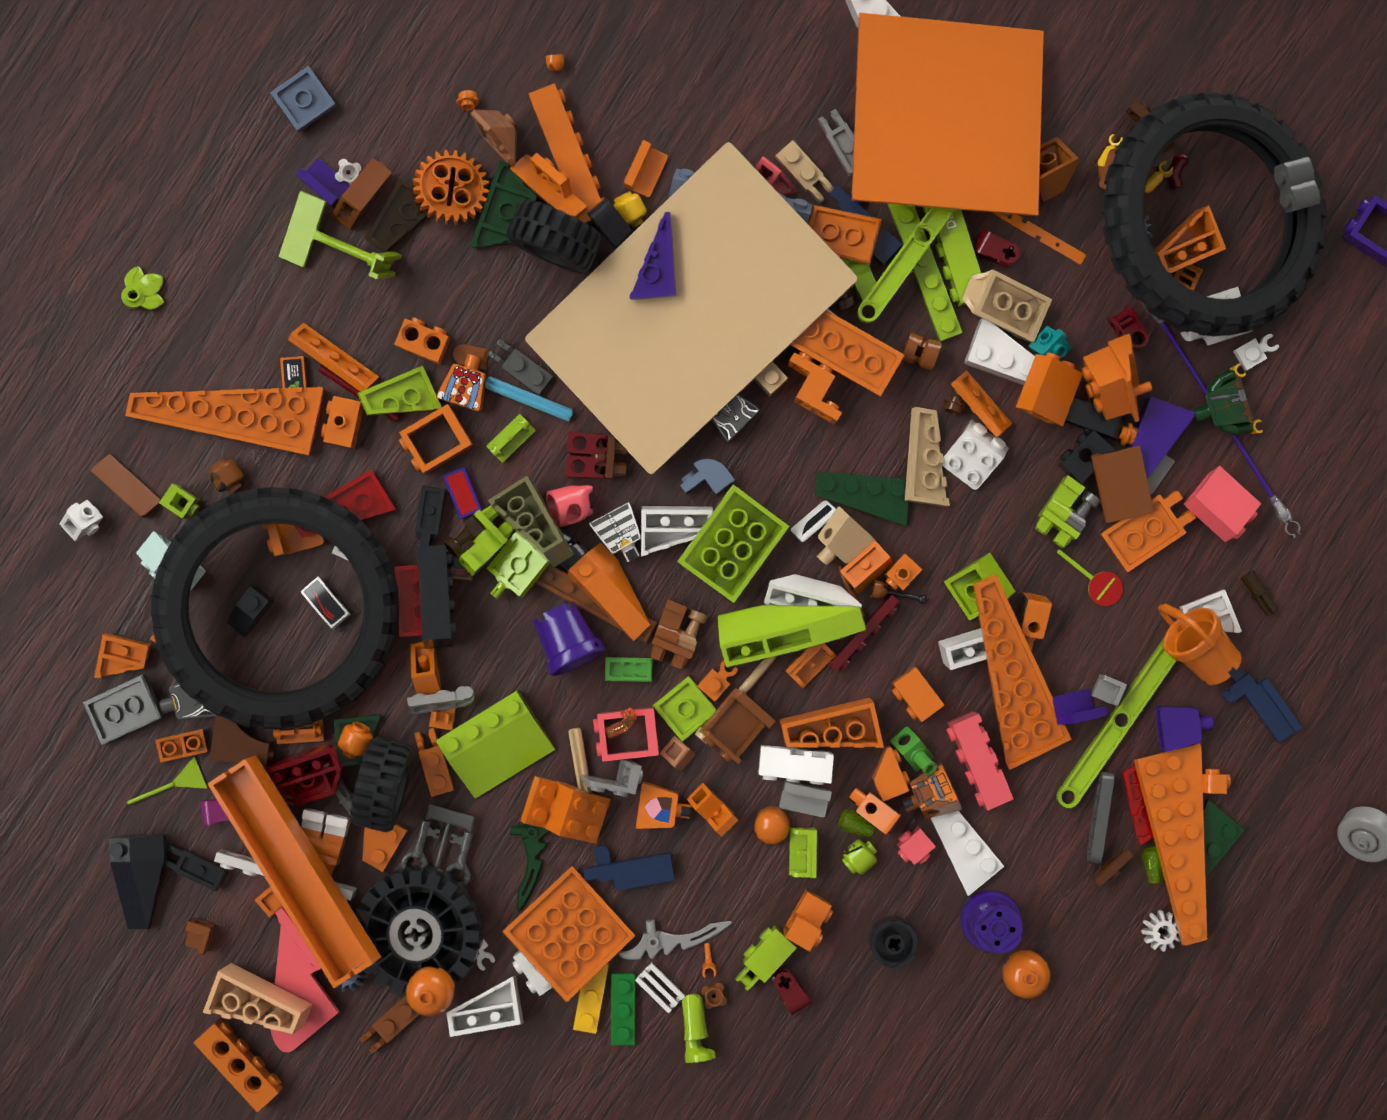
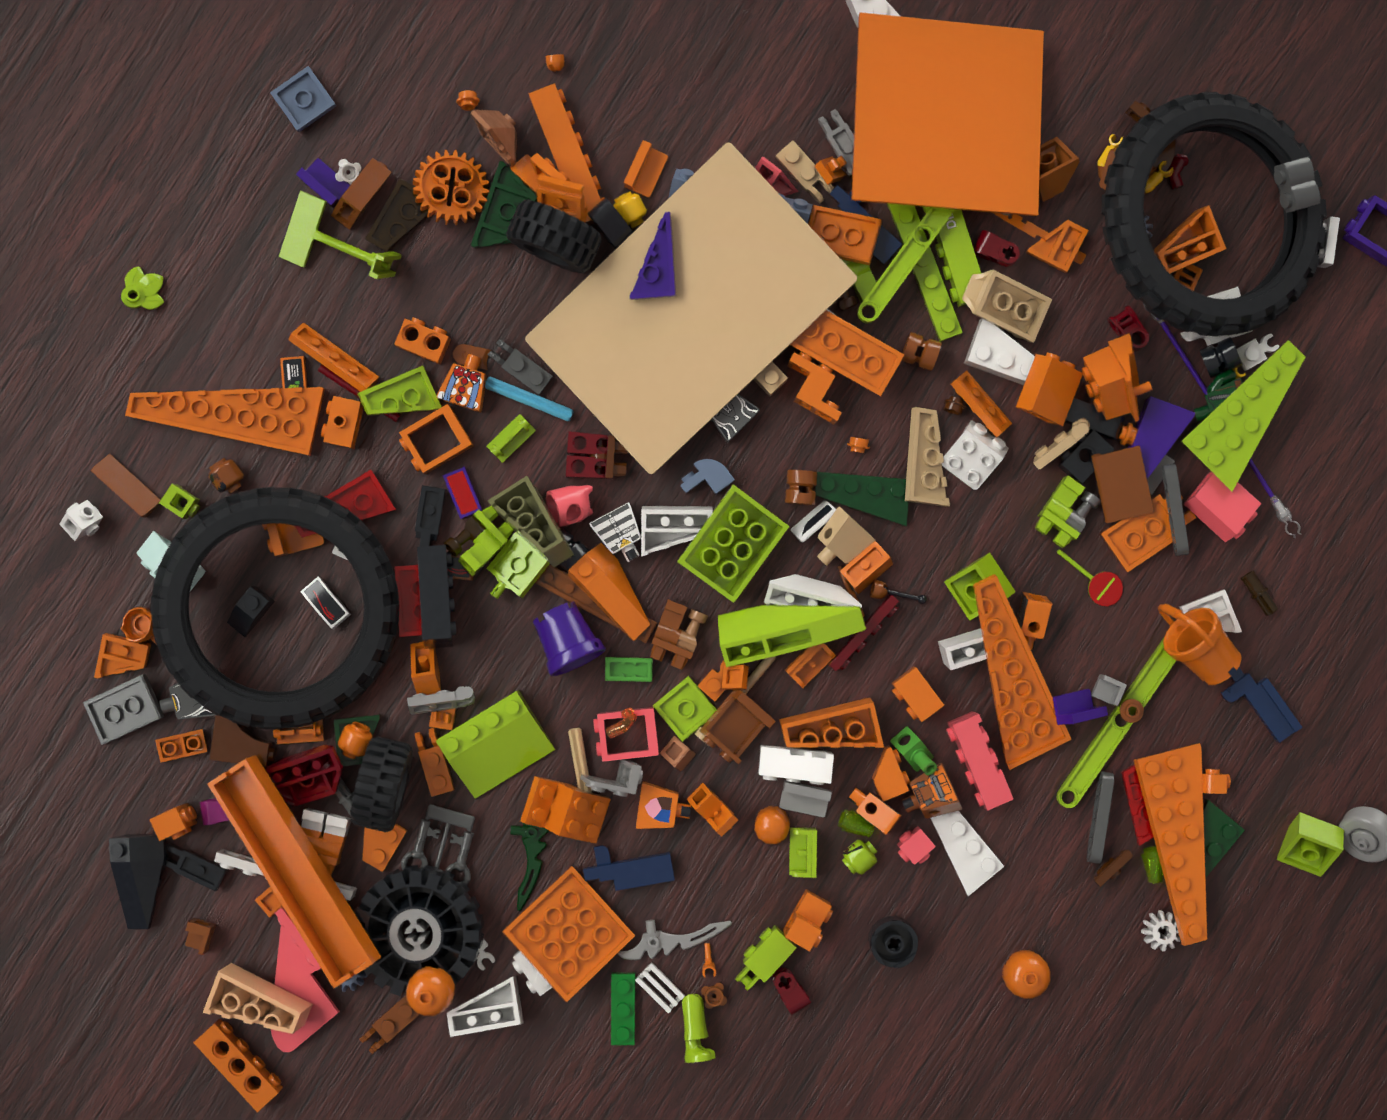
(138, 625): none -> orange hair
(174, 822): none -> orange brick
(189, 777): lime piece -> none
(561, 195): none -> orange plate
(590, 1002): yellow plate -> none
(735, 677): none -> orange tile
(798, 479): none -> dark orange wheel
(831, 169): none -> orange tile
(858, 444): none -> orange plate
(902, 572): orange brick -> none
(982, 910): dark purple piece -> none
(1050, 342): teal brick -> none
(1059, 246): none -> orange wing
(1062, 443): none -> tan hinge
(1125, 707): none -> dark orange plate
(1175, 510): none -> dark grey beam
(1180, 726): dark purple torso -> none
(1220, 357): none -> black wheel
(1236, 426): none -> lime wing
(1311, 844): none -> lime slope
(1327, 254): none -> white plate

